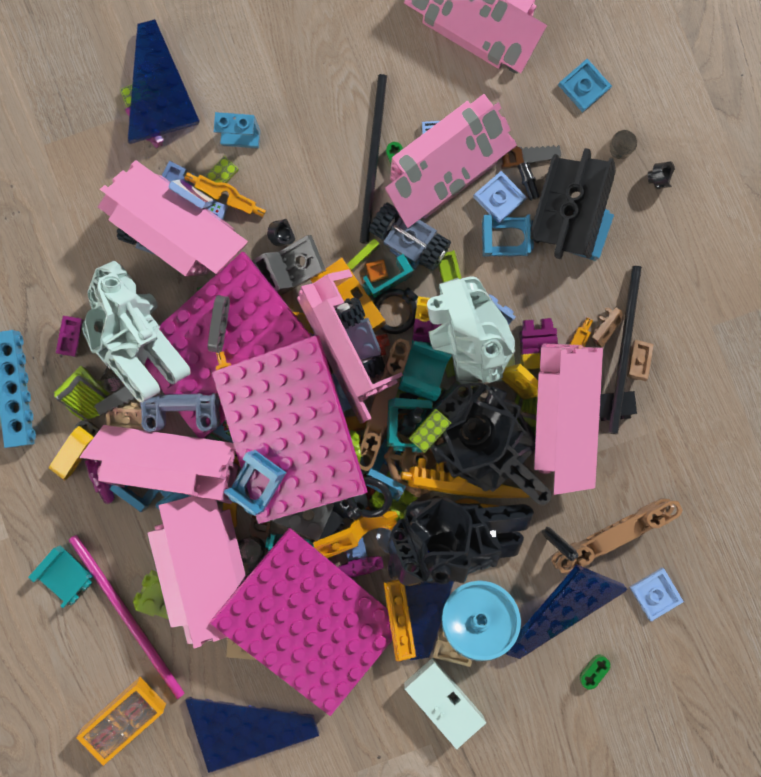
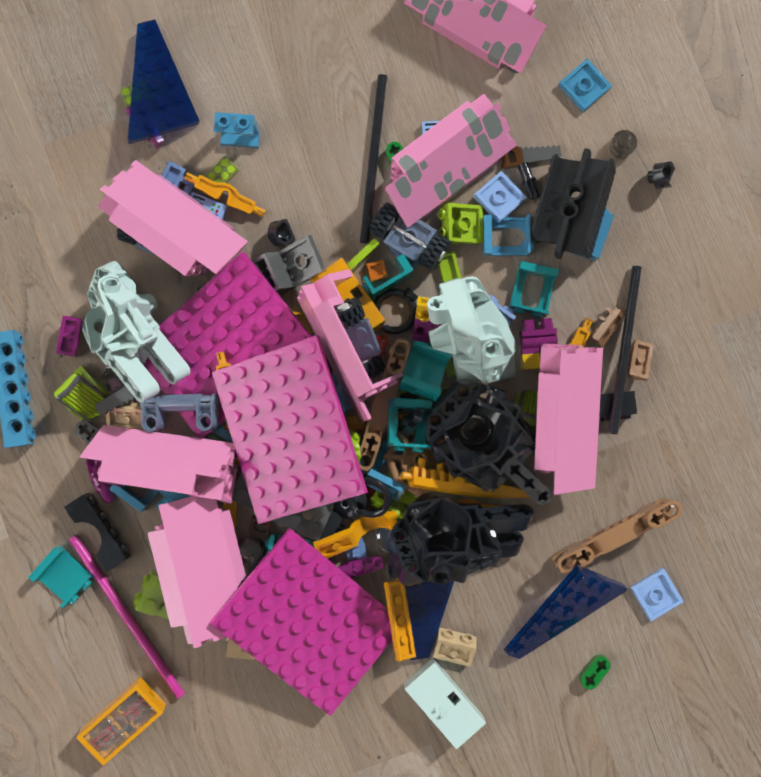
(69, 455): yellow beam -> none
(112, 549): none -> black arch
(191, 193): tile -> none
(218, 324): dark grey beam -> none
(237, 493): dark azure panel -> none
(240, 732): clear blue wing -> none
(430, 430): lime tile -> none
(462, 223): none -> lime plate
(481, 621): medium azure dish -> none
(521, 381): yellow tile -> none
(548, 273): none -> teal panel
(556, 540): black axle -> none

